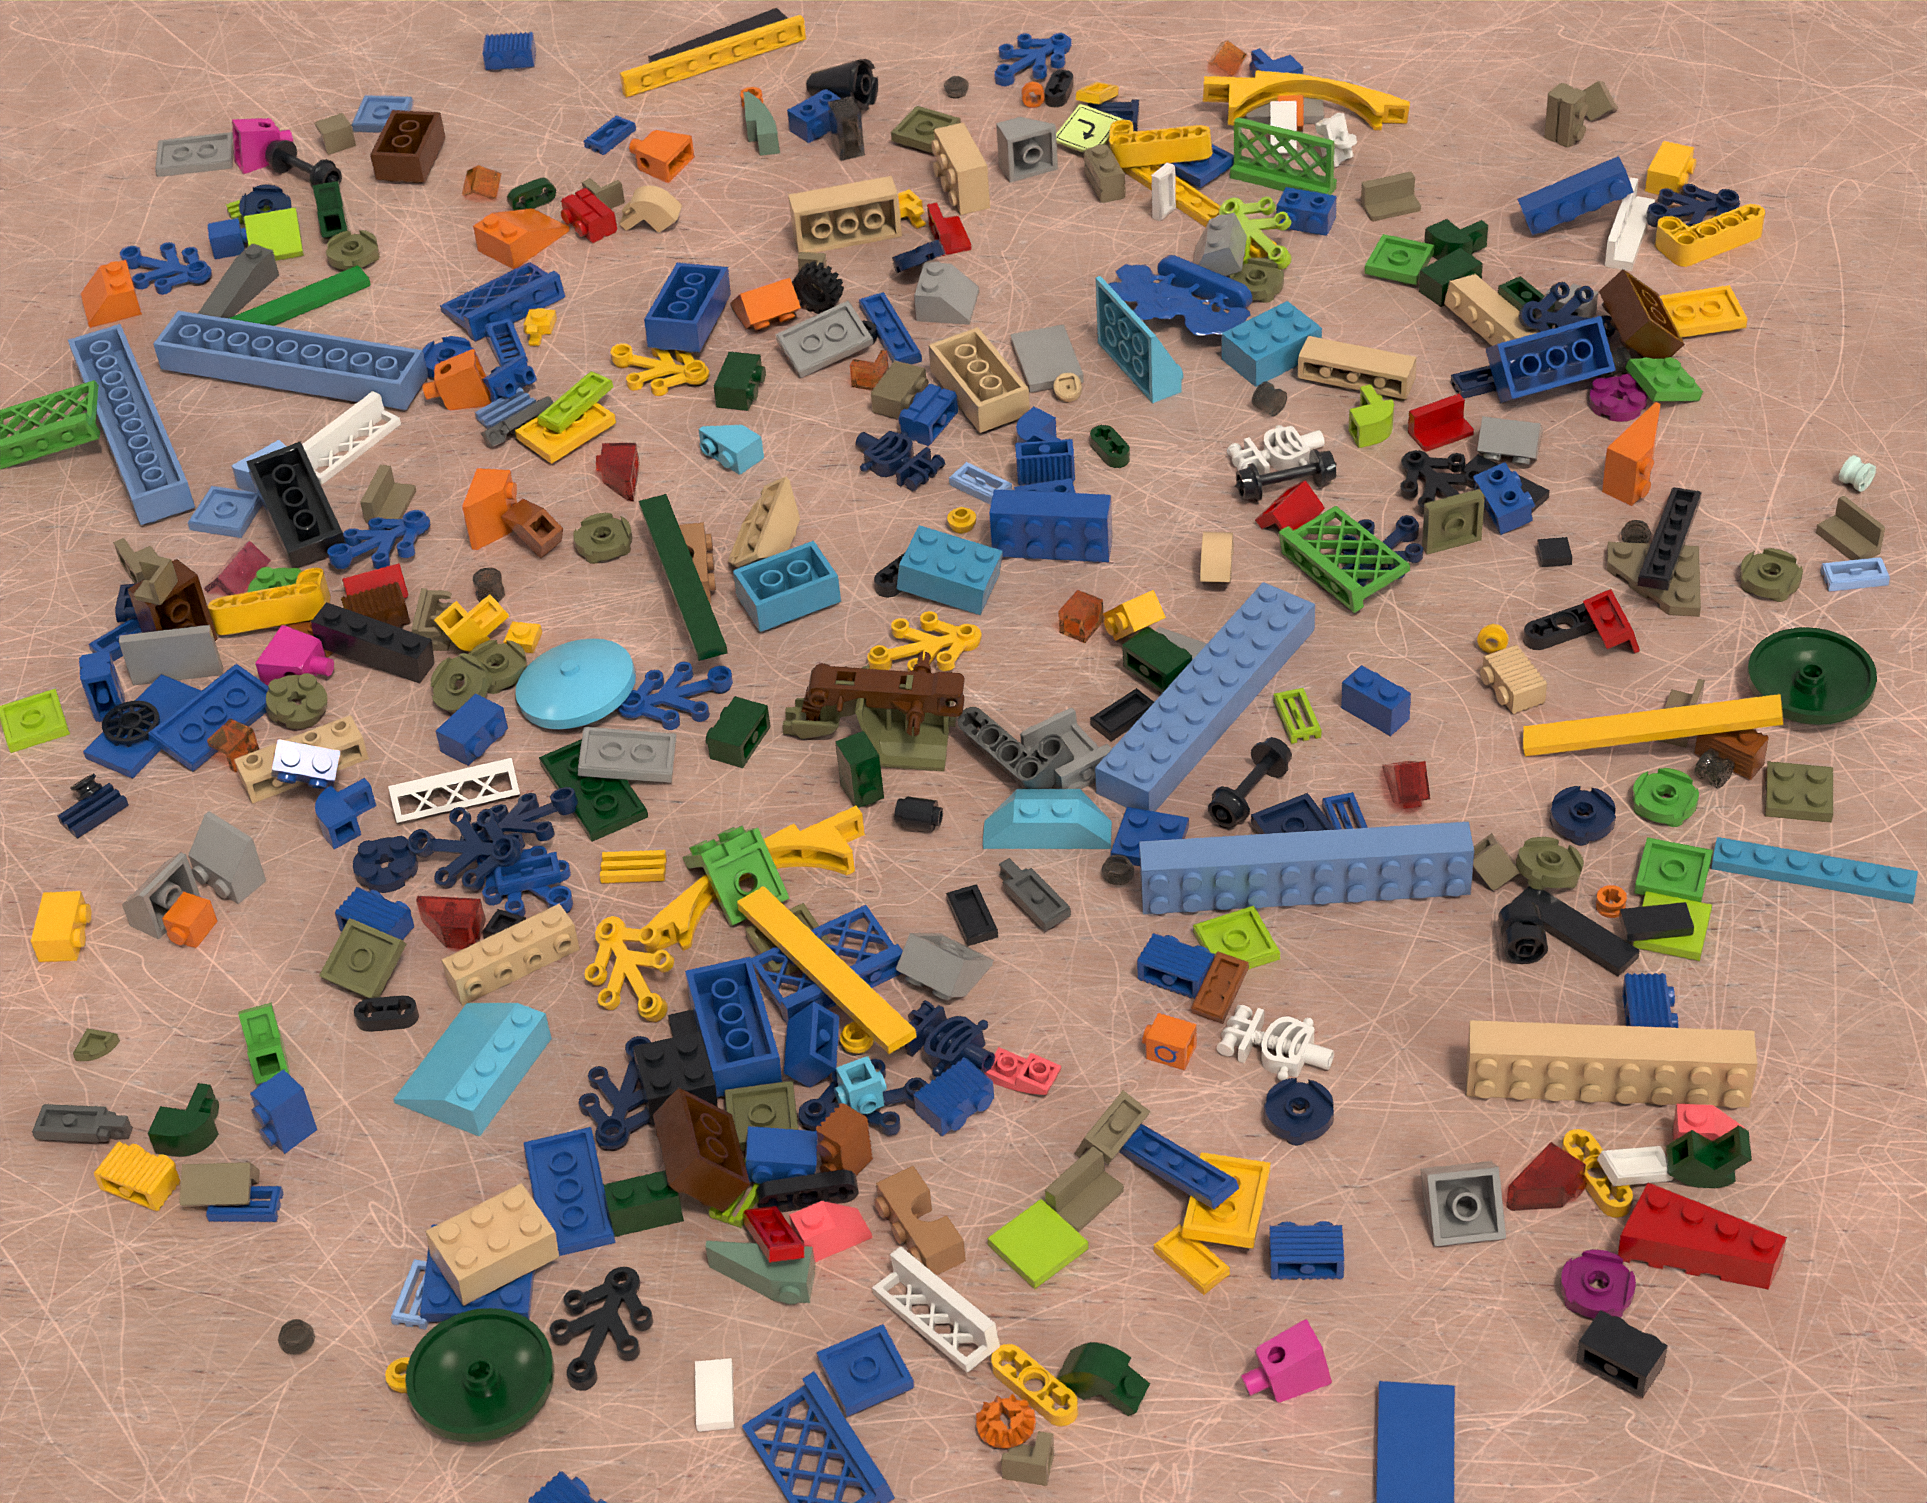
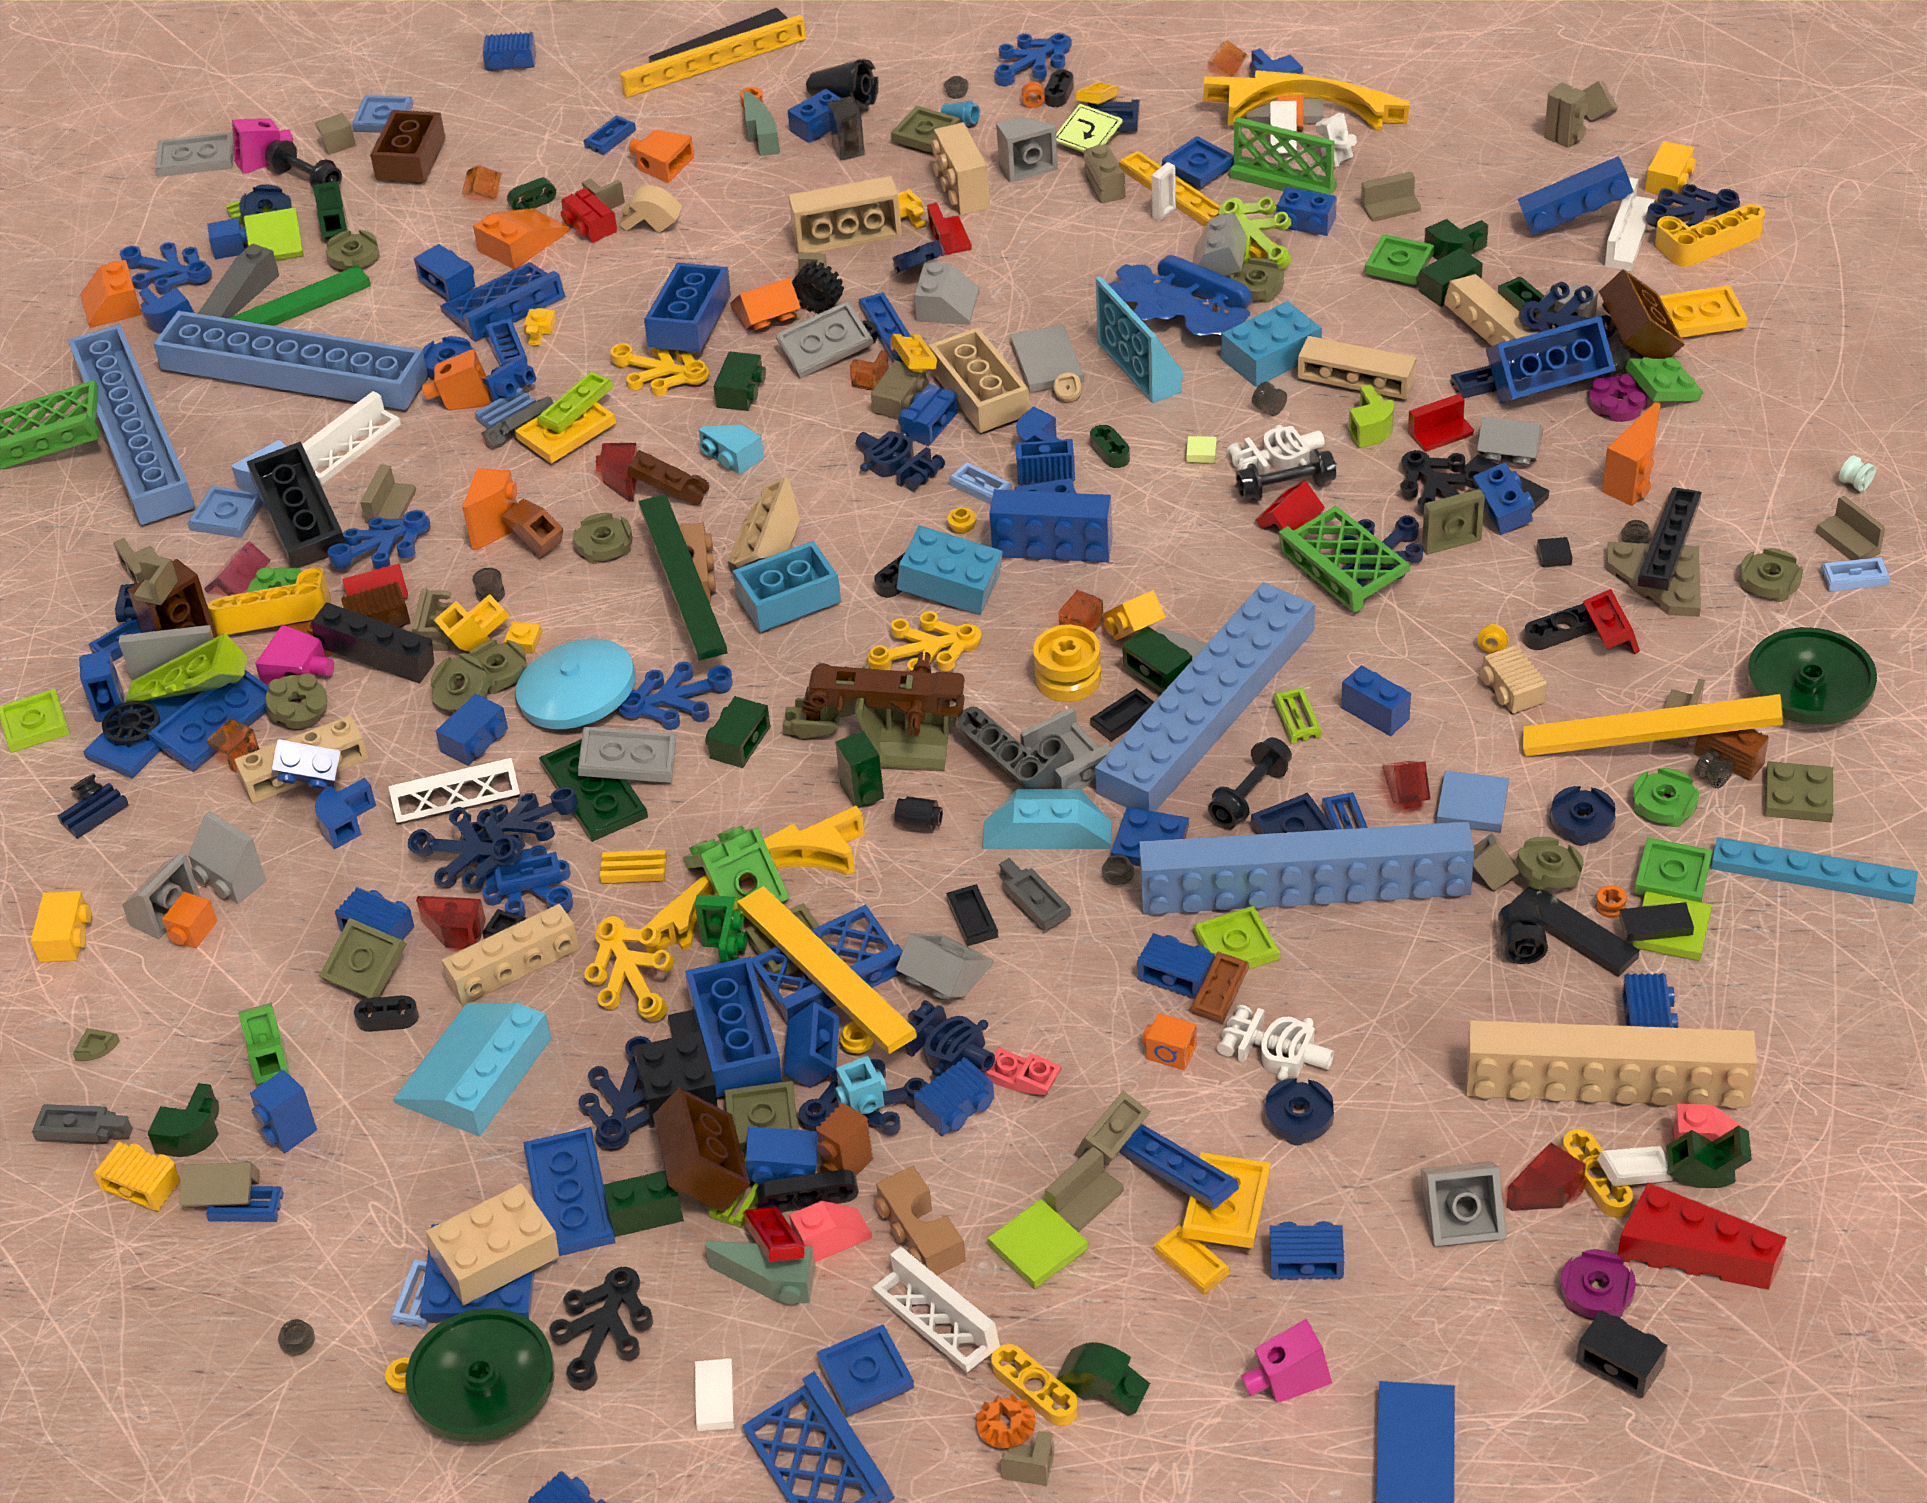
(161, 310): none -> blue brick
(195, 671): none -> lime wedge
(374, 853): dark blue plate -> none
(444, 272): none -> blue brick
(668, 478): none -> reddish brown hinge
(721, 925): none -> green bracket
(913, 352): none -> yellow plate
(966, 111): none -> dark azure cone
(1067, 663): none -> yellow wheel
(1158, 145): yellow beam -> none
(1201, 449): none -> yellowish green tile
(1216, 557): tan brick -> none
(1473, 800): none -> medium blue tile

